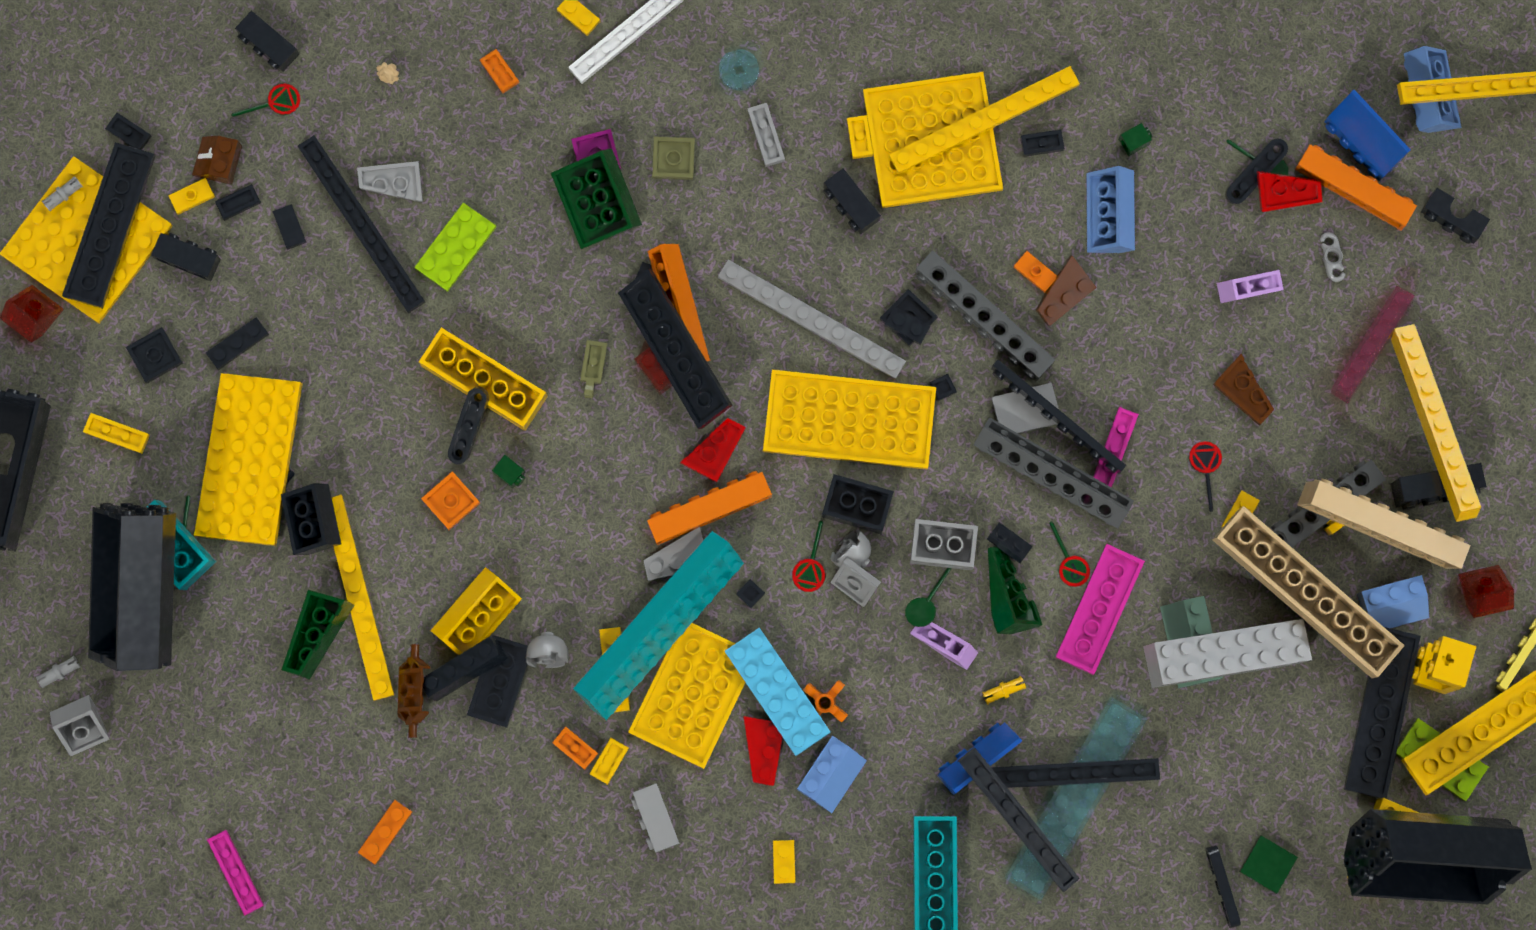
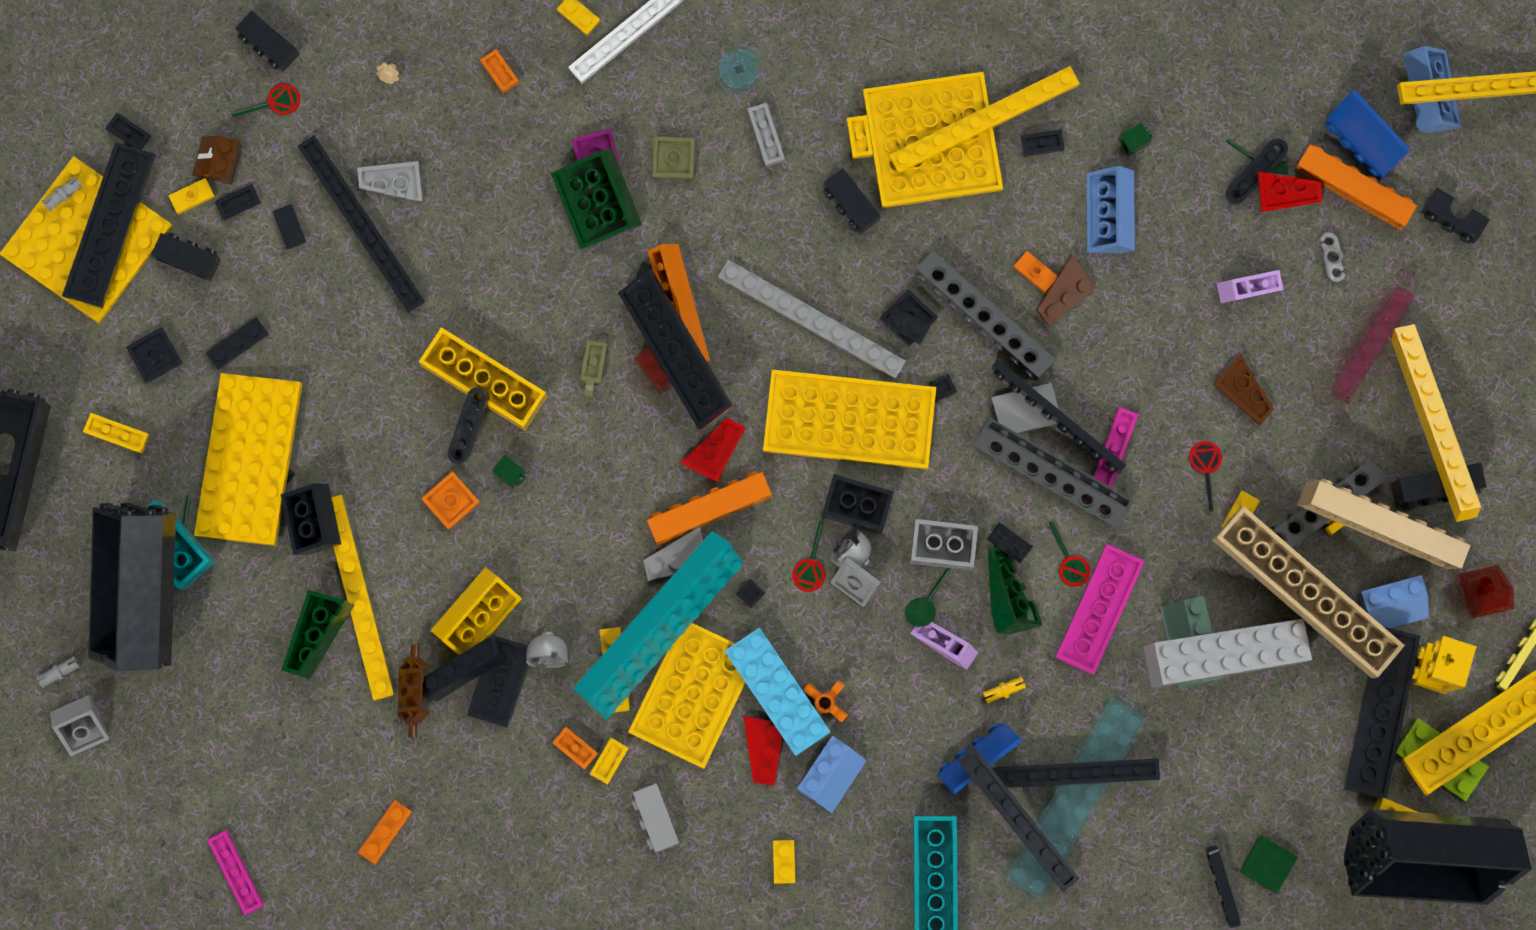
(30, 313): clear red slope -> none
(455, 247): lime plate -> none

